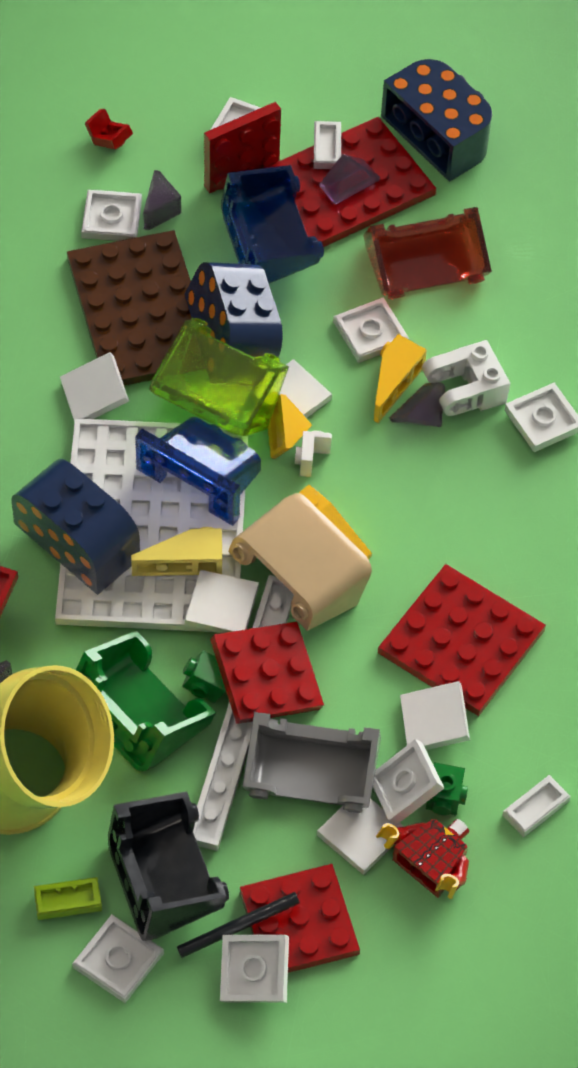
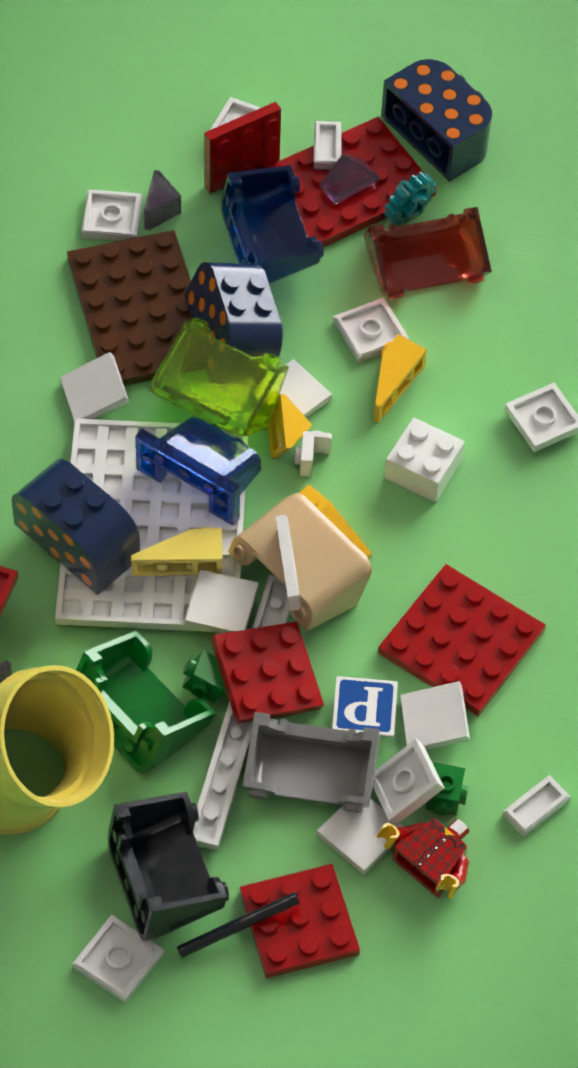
(67, 898): lime plate -> none
(106, 132): red bracket -> none
(254, 968): white plate -> none
(288, 562): none -> white tile
(365, 704): none -> piece
(410, 198): none -> teal gear
(422, 407): slope -> none
(424, 459): none -> white brick
(482, 370): white brick -> none

